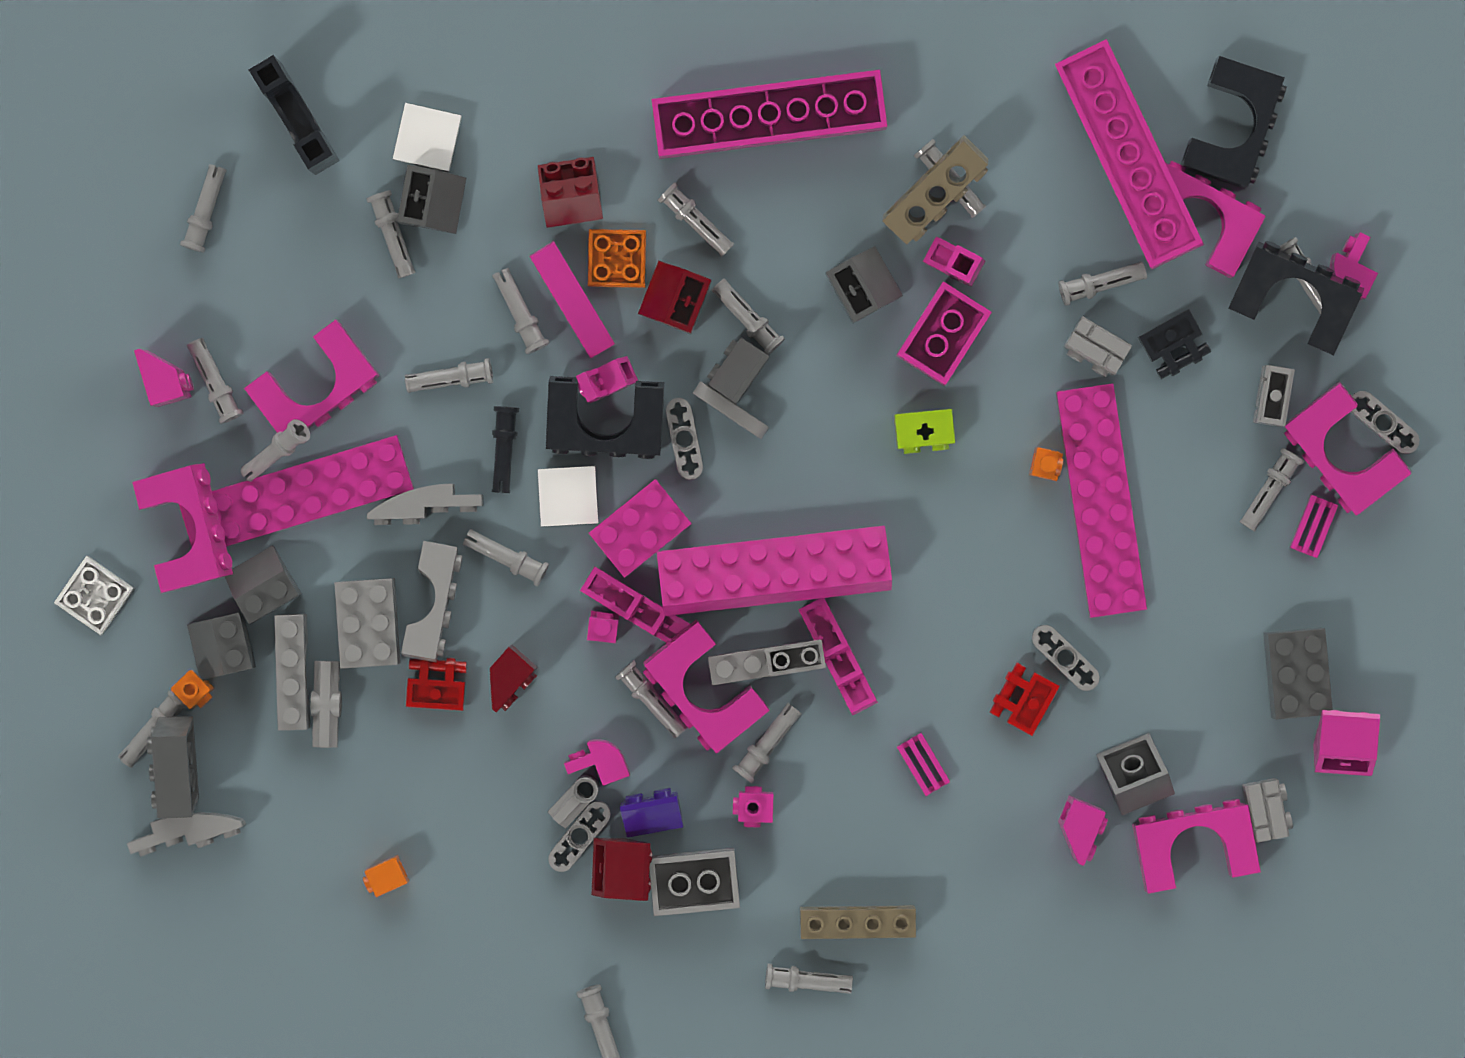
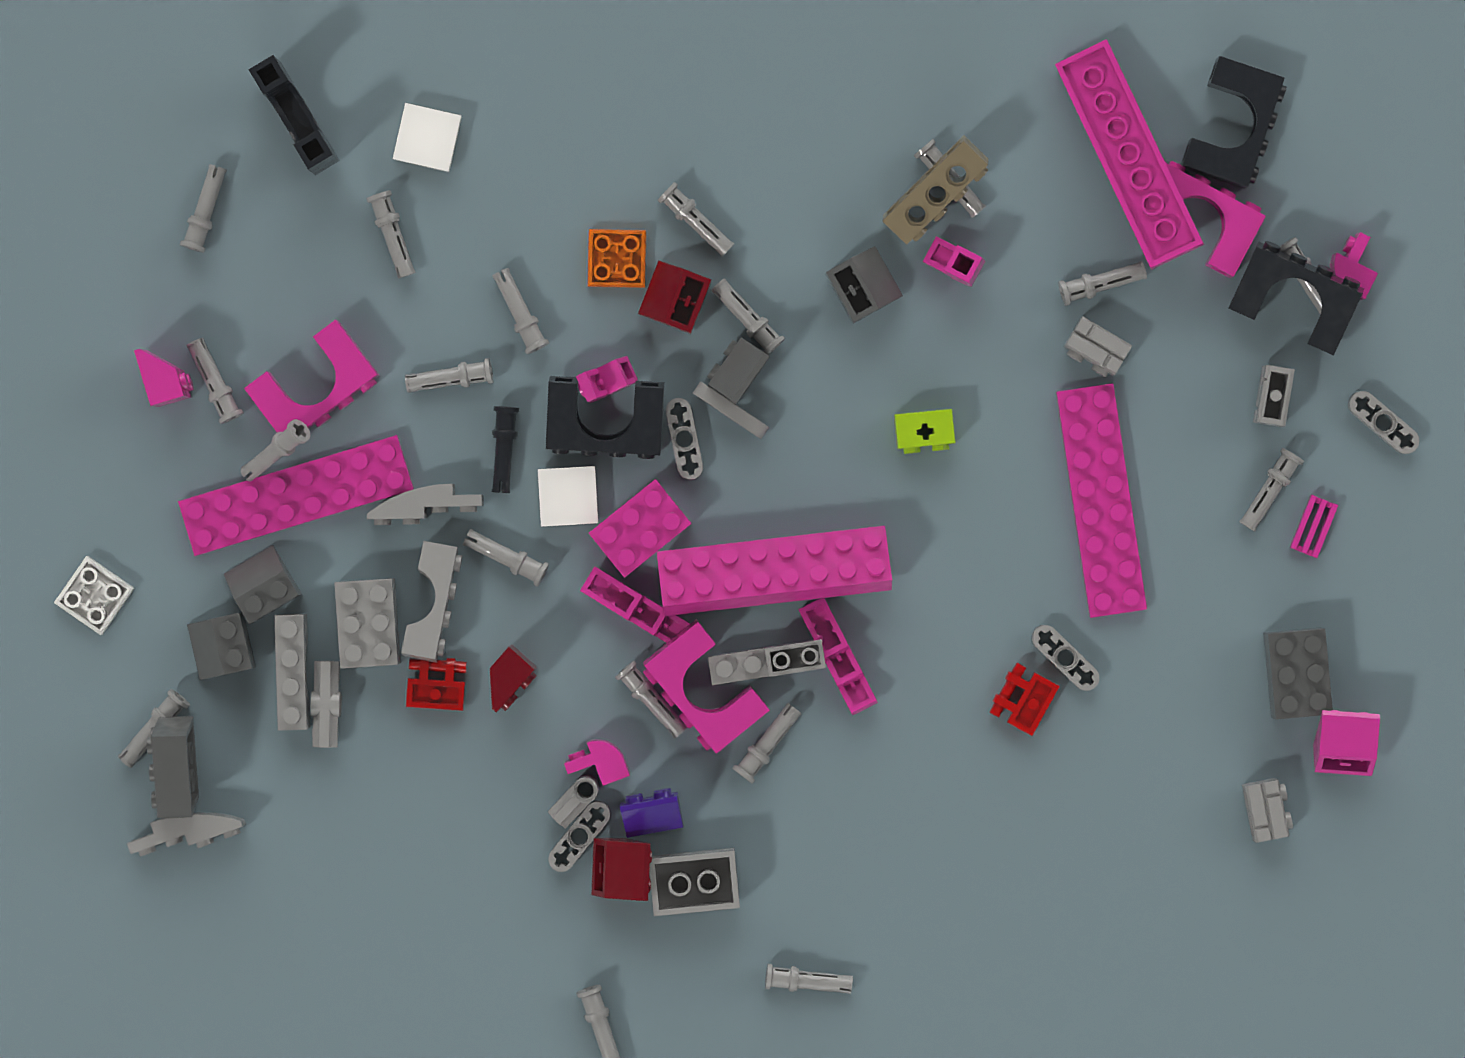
(193, 690): orange bracket -> none
(209, 554): dark pink arch -> none
(385, 876): orange brick -> none
(431, 199): dark grey slope -> none
(570, 192): dark red slope -> none
(572, 299): dark pink slope -> none
(603, 627): dark pink brick -> none
(763, 813): dark pink brick -> none
(769, 114): dark pink brick -> none
(858, 922): dark tan brick -> none
(935, 785): dark pink tile -> none
(943, 333): dark pink brick -> none
(1046, 464): orange brick -> none
(1080, 826): dark pink slope -> none
(1135, 774): dark grey slope -> none
(1156, 836): dark pink arch -> none
(1170, 336): black plate -> none
(1357, 488): dark pink arch -> none

